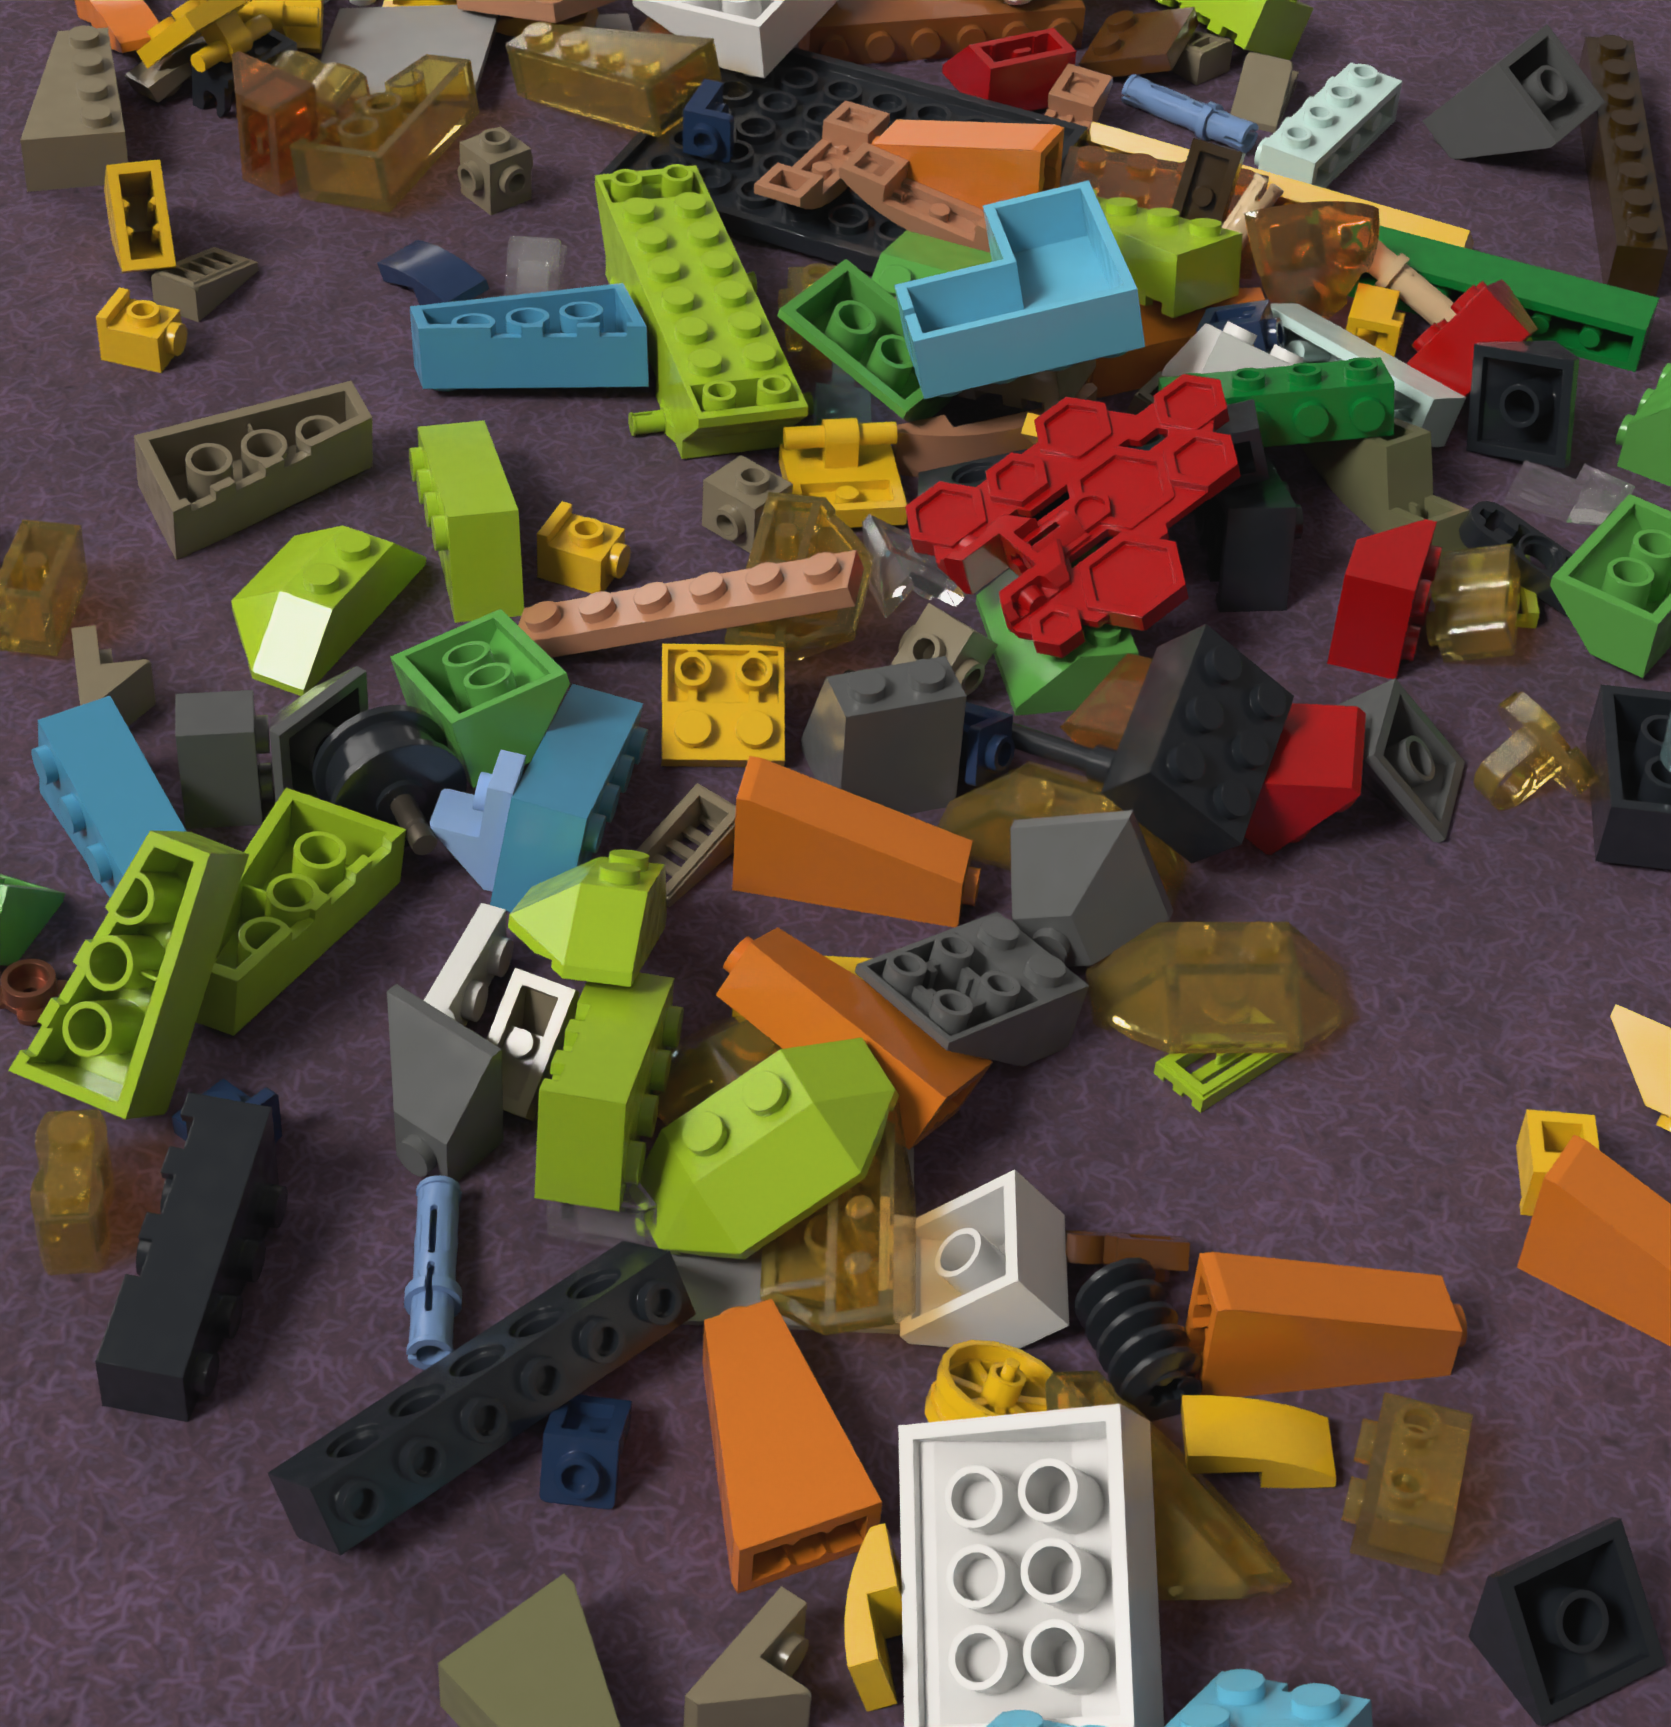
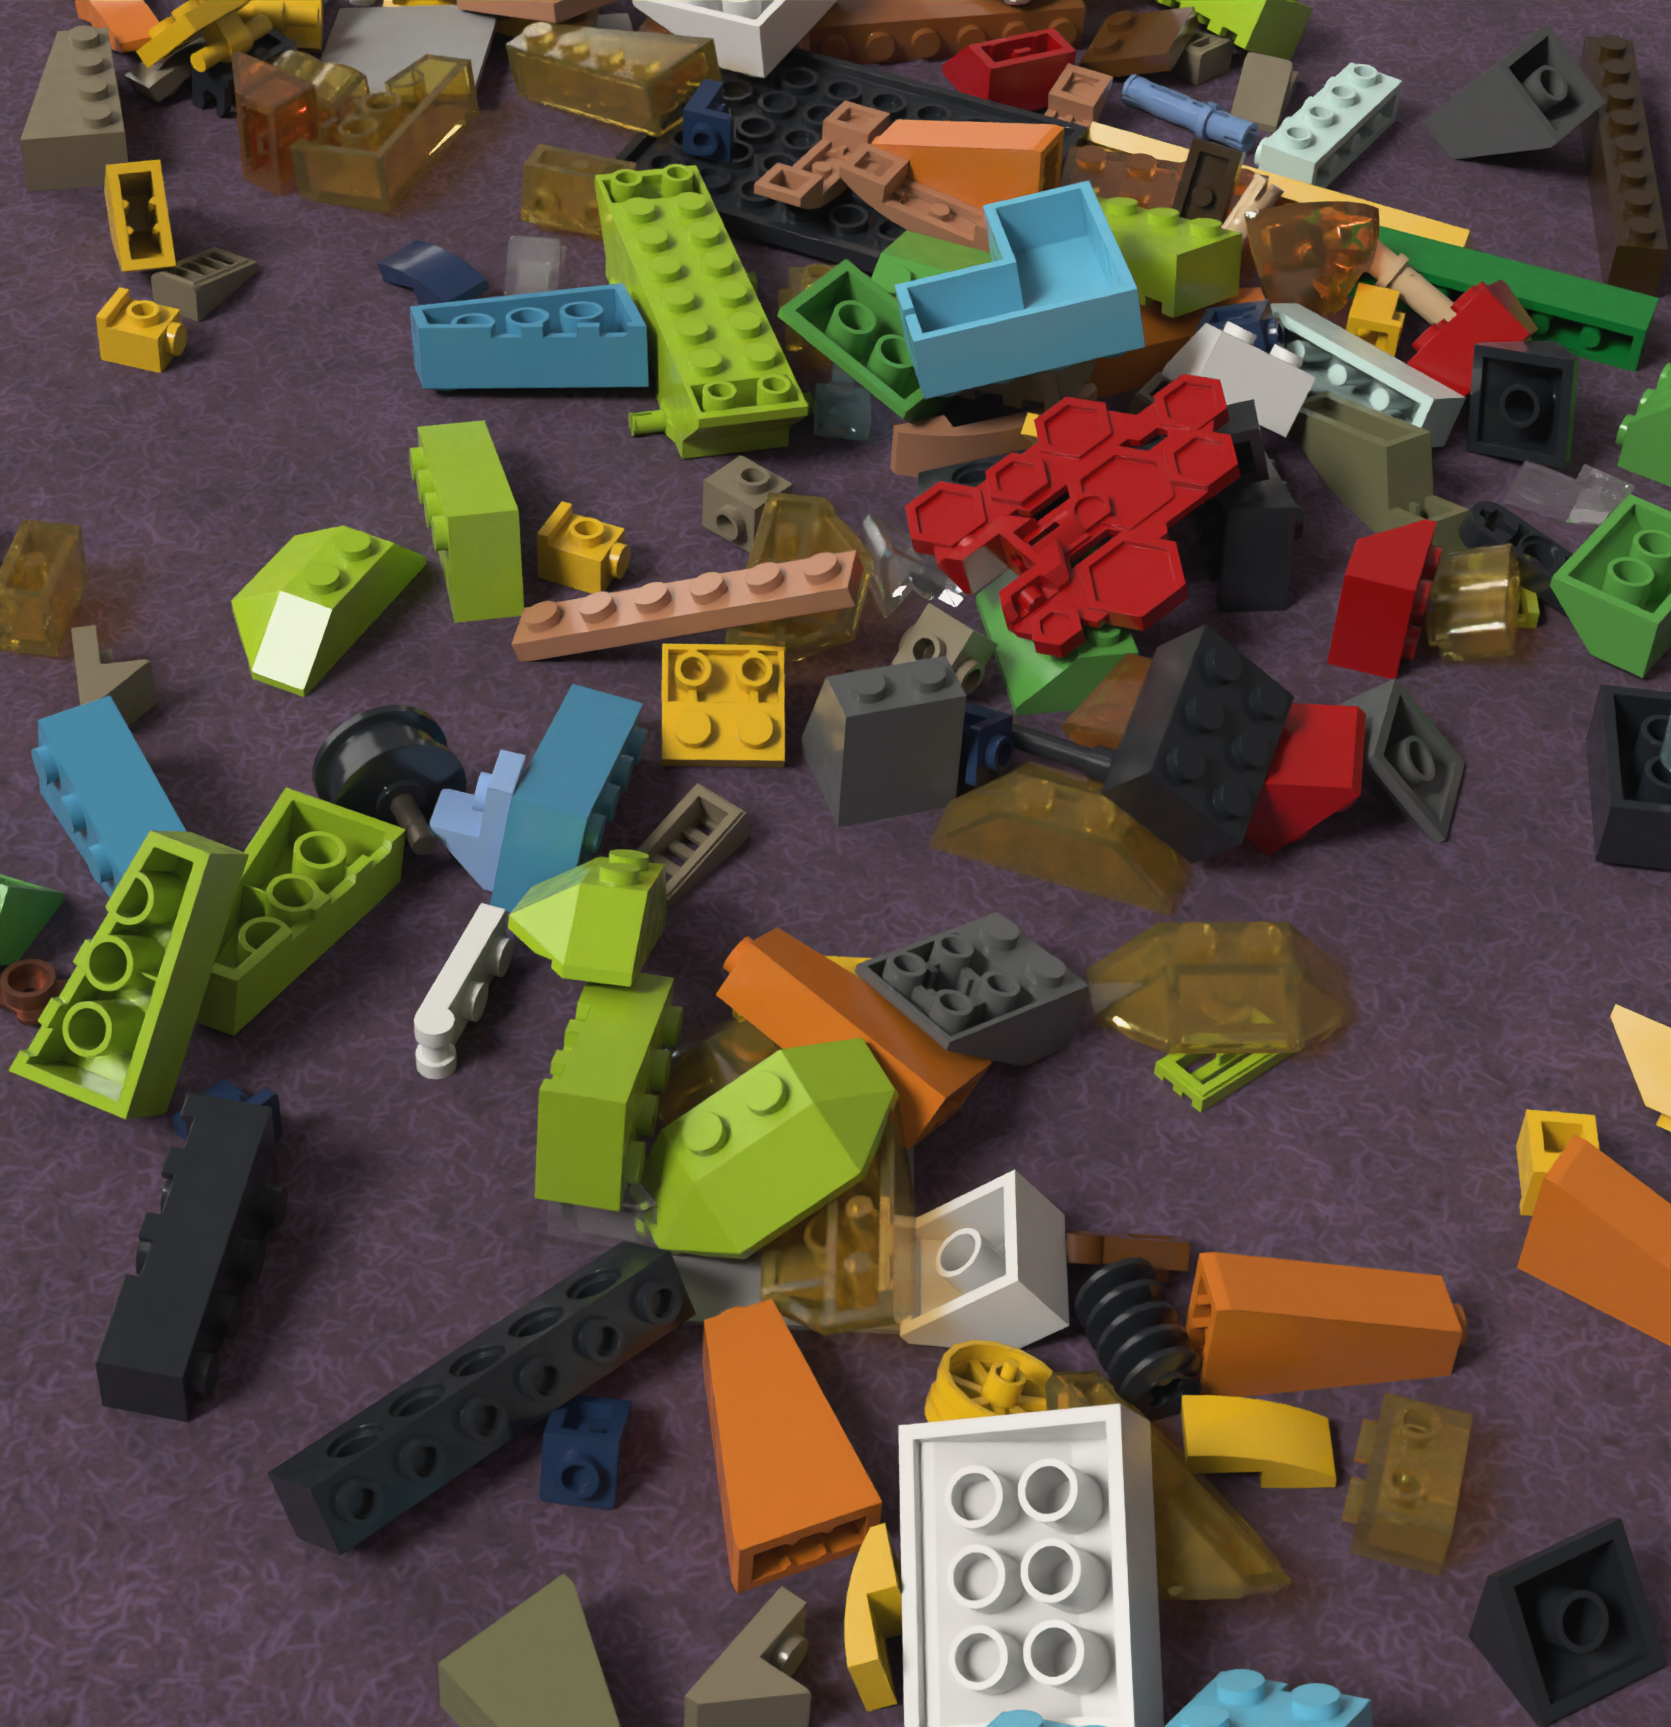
(73, 1192): clear yellow brick -> none
(220, 758): dark grey brick -> none
(250, 463): dark tan wedge -> none
(307, 723): dark grey slope -> none
(433, 1294): medium blue pin -> none
(442, 1089): dark grey slope -> none
(484, 689): bright green slope -> none
(495, 170): dark tan brick -> none
(529, 1032): dark tan slope -> none
(562, 190): none -> clear yellow brick
(845, 851): orange slope -> none
(848, 466): yellow plate -> none
(1084, 884): dark grey slope -> none
(1313, 399): green brick -> none
(1532, 756): clear yellow tile -> none

